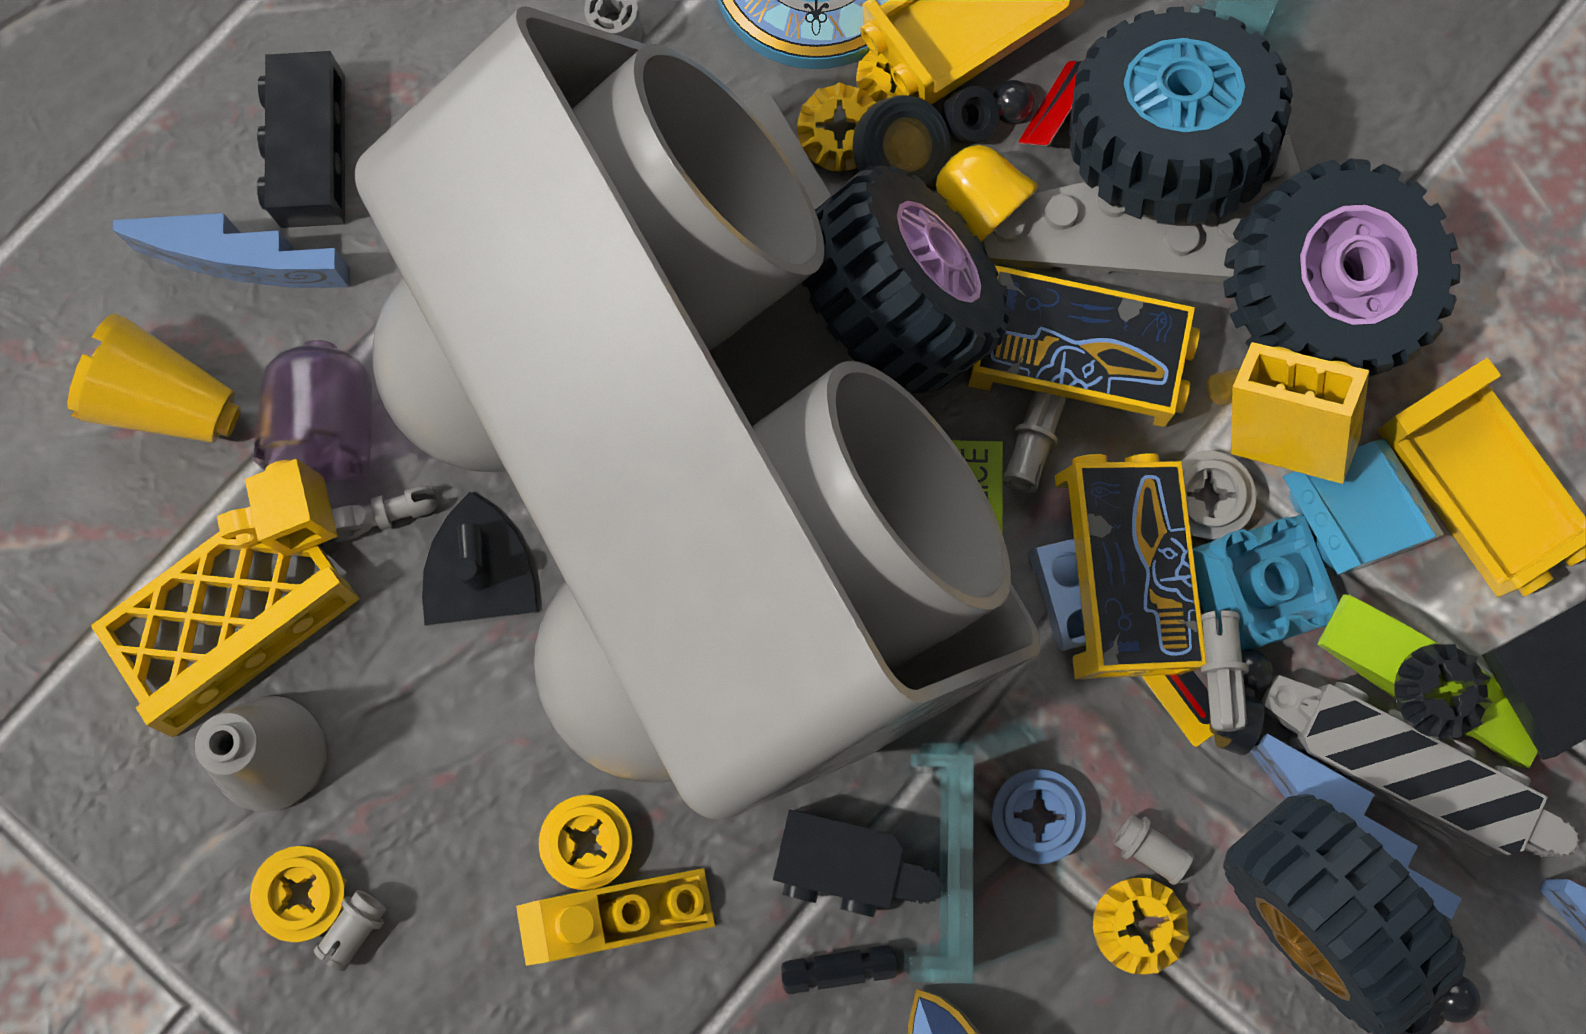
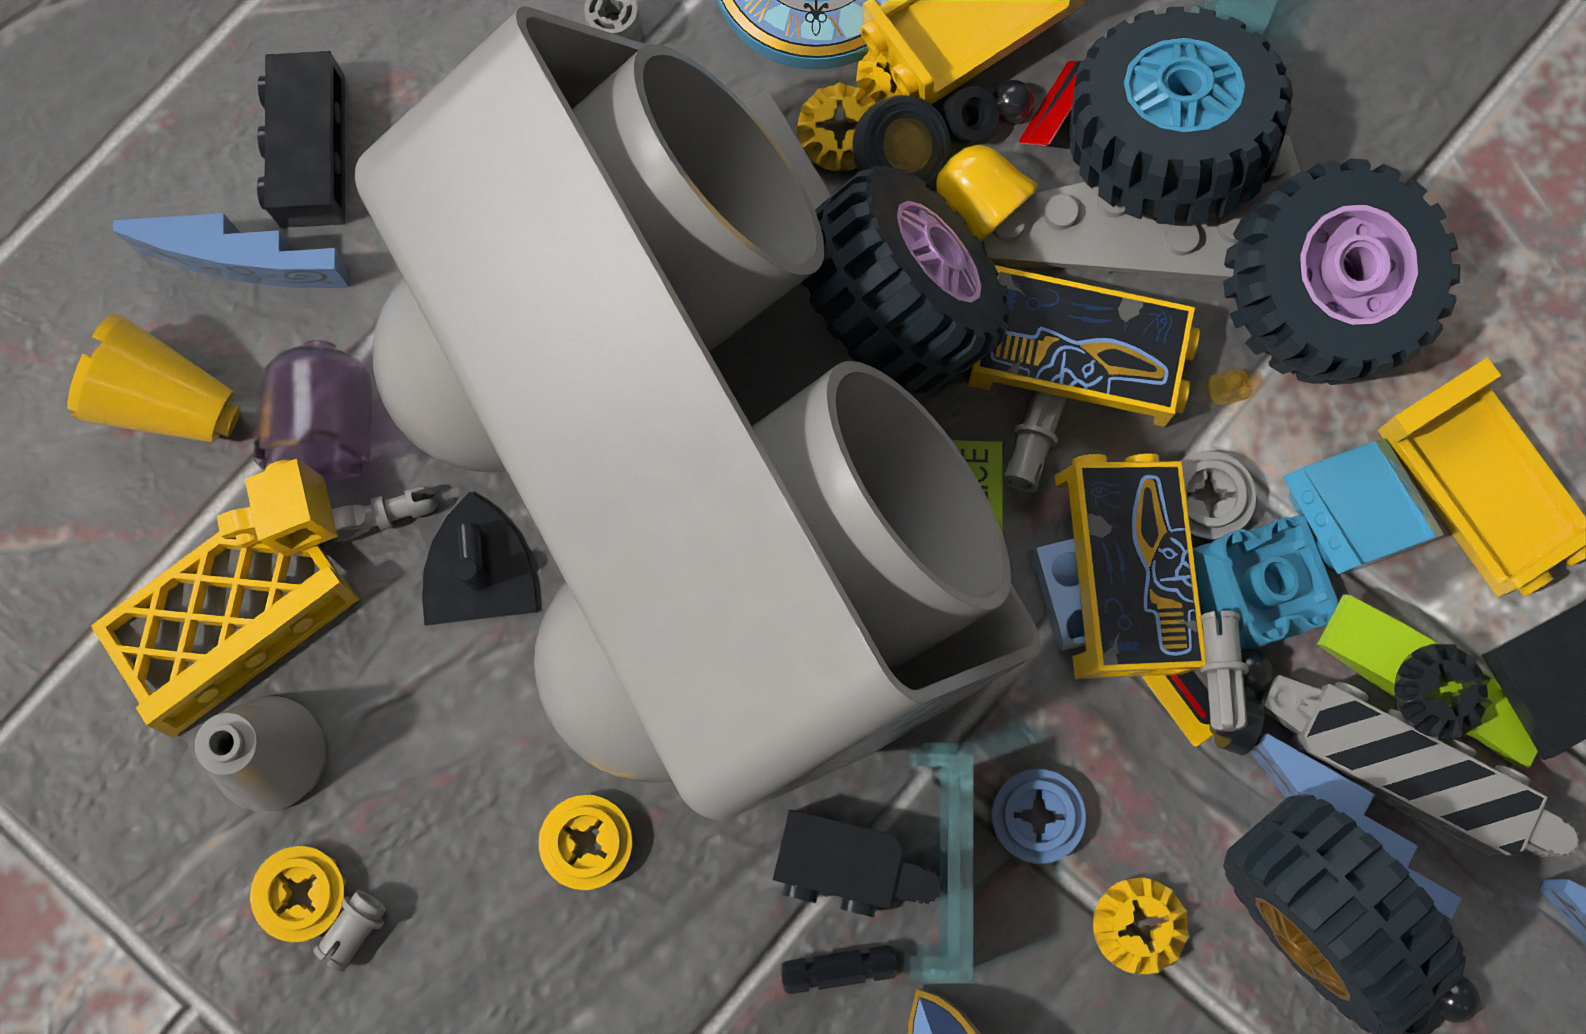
(614, 916): yellow slope -> none
(1153, 849): light grey pin -> none
(1298, 411): yellow brick -> none

